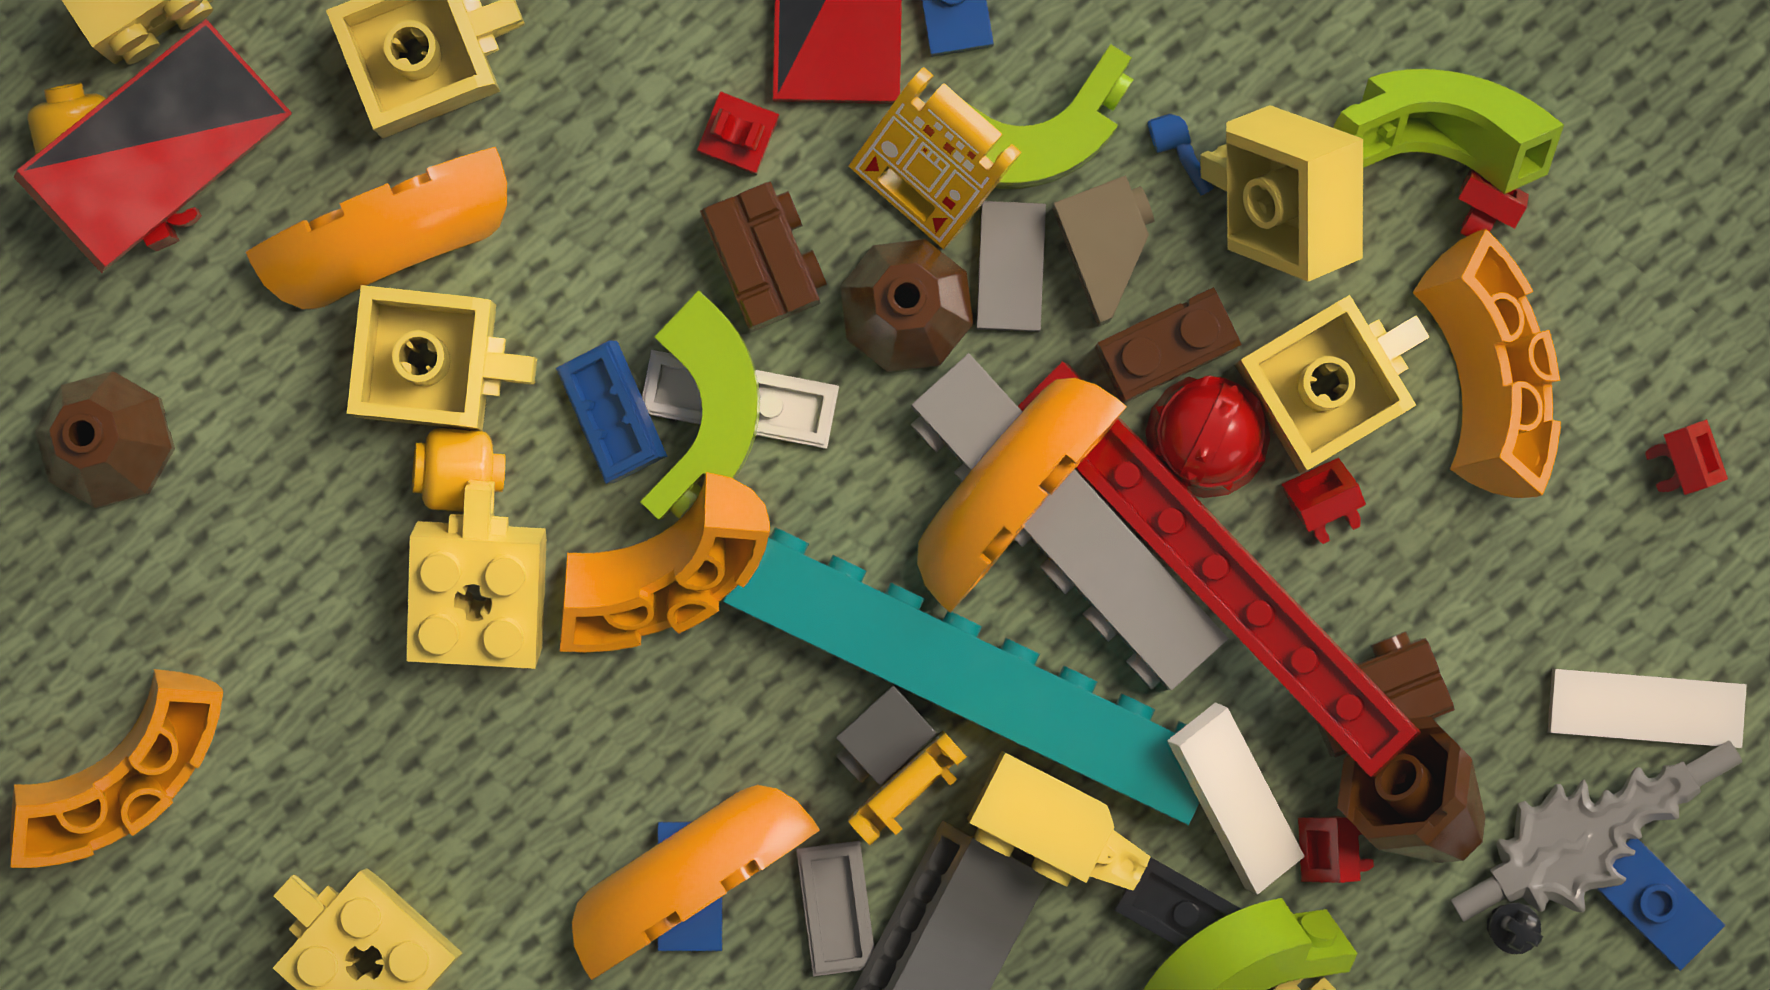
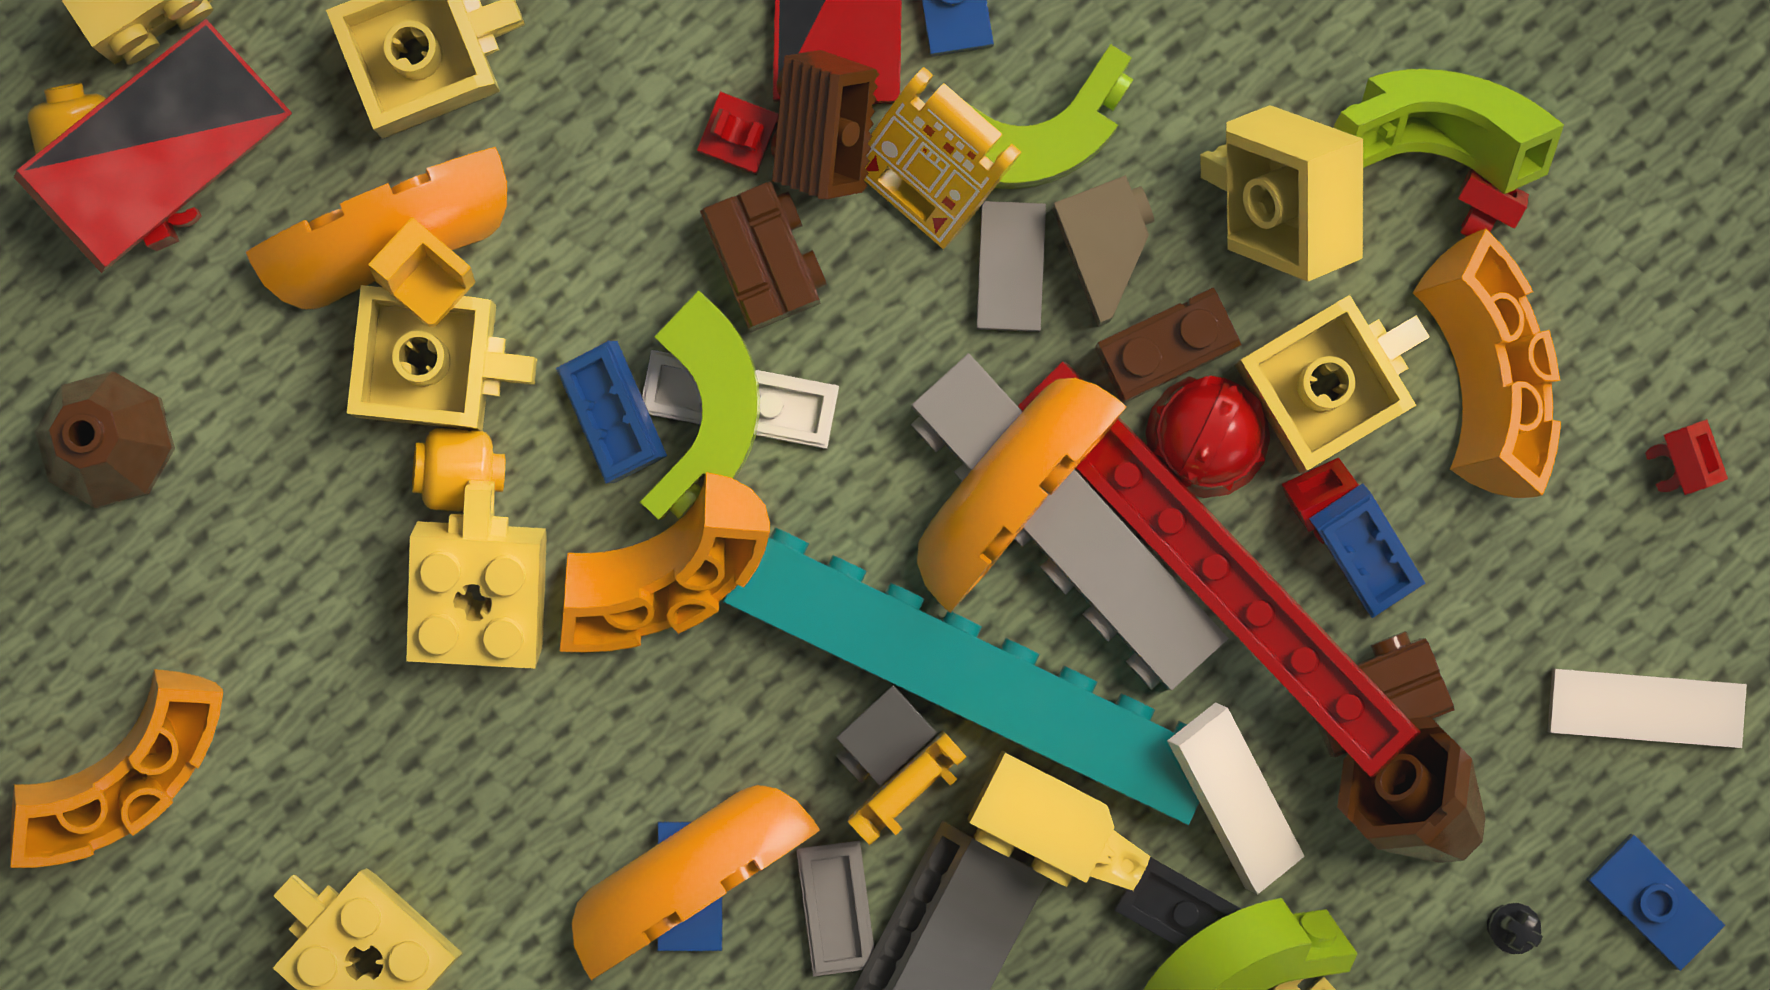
(422, 273): none -> yellow panel
(823, 124): none -> reddish brown brick
(906, 336): reddish brown cone -> none
(1171, 133): blue hand -> none
(1330, 850): red tile -> none
(1367, 550): none -> blue plate
(1573, 843): light grey piece -> none

